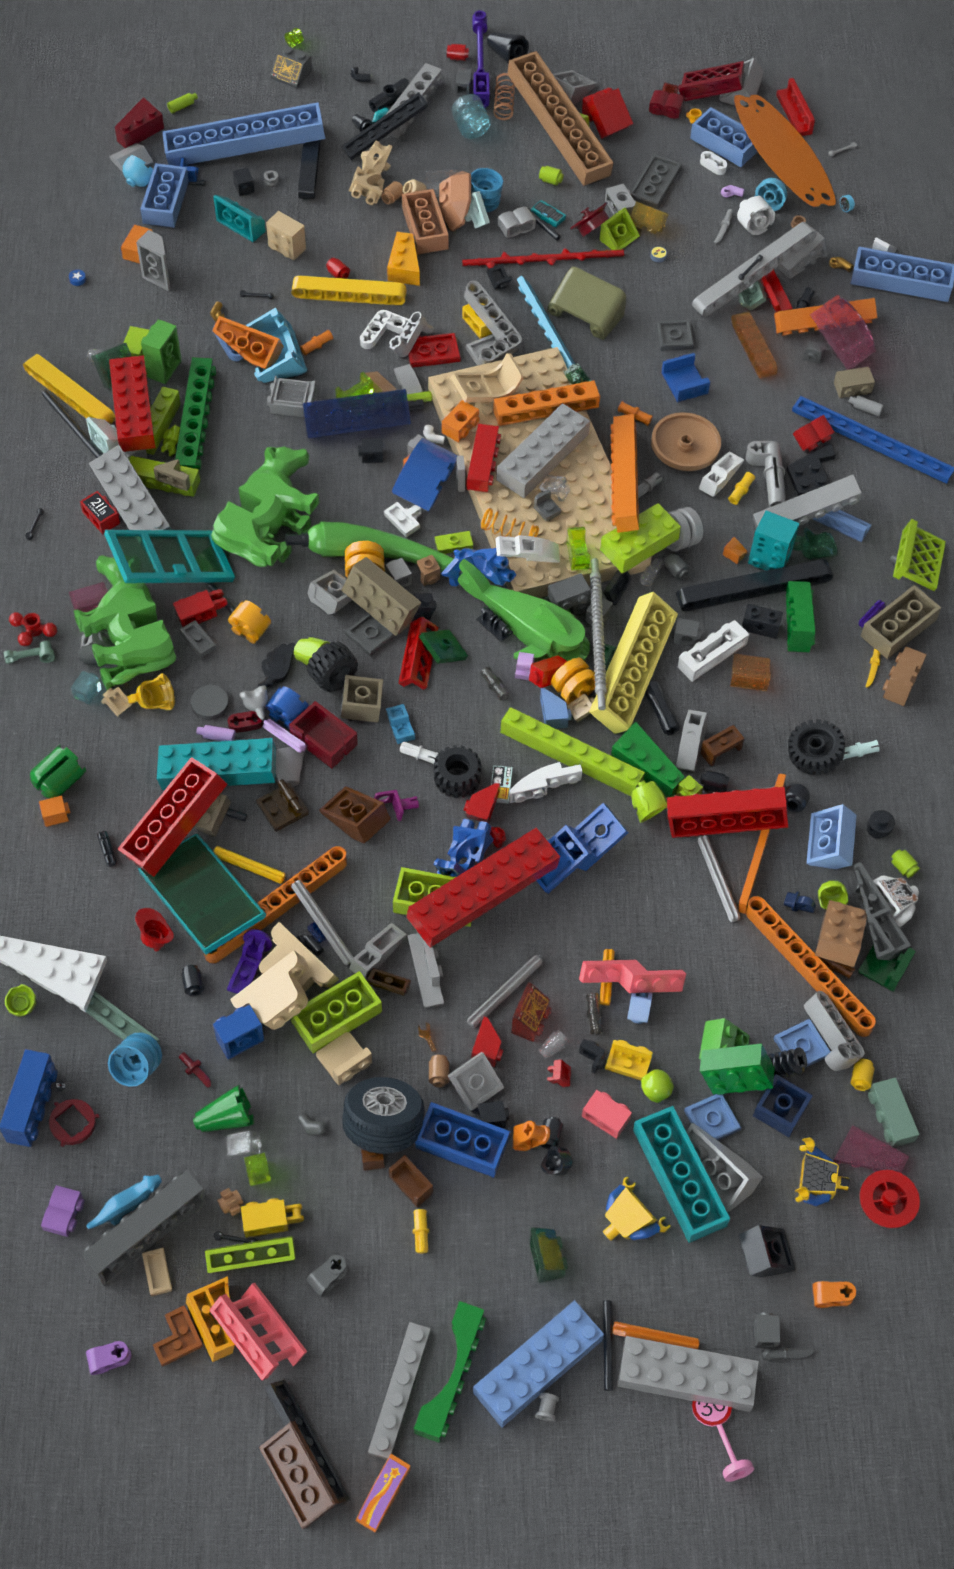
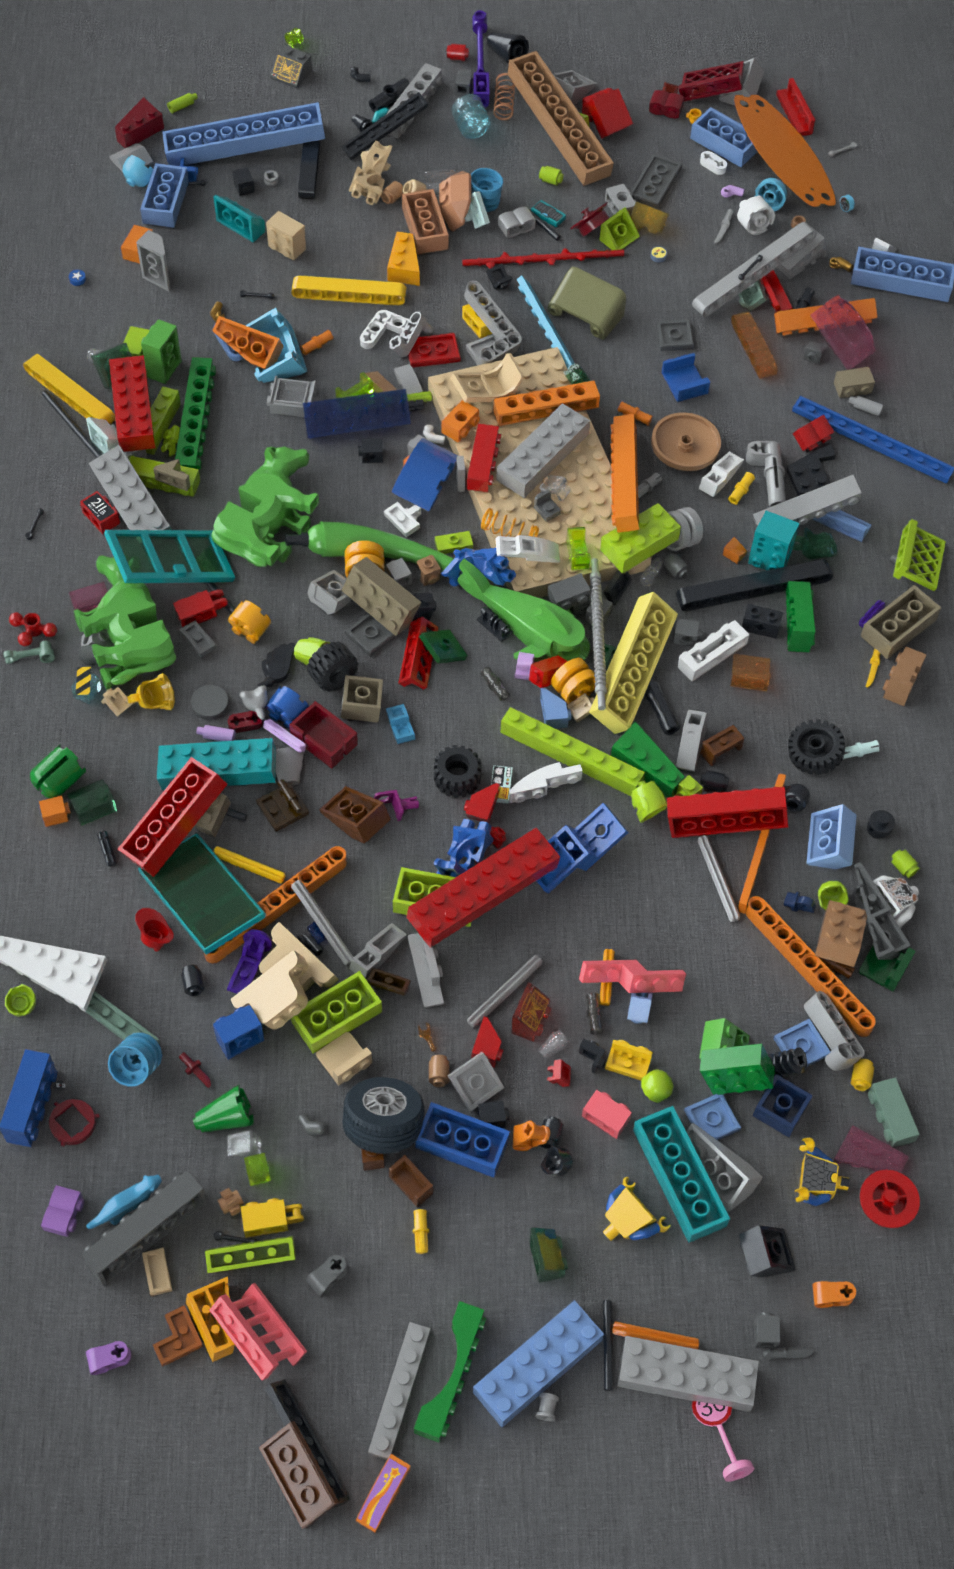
(83, 680): none -> sticker
(92, 802): none -> clear green slope
(337, 268): red brick -> none
(418, 752): white axle -> none

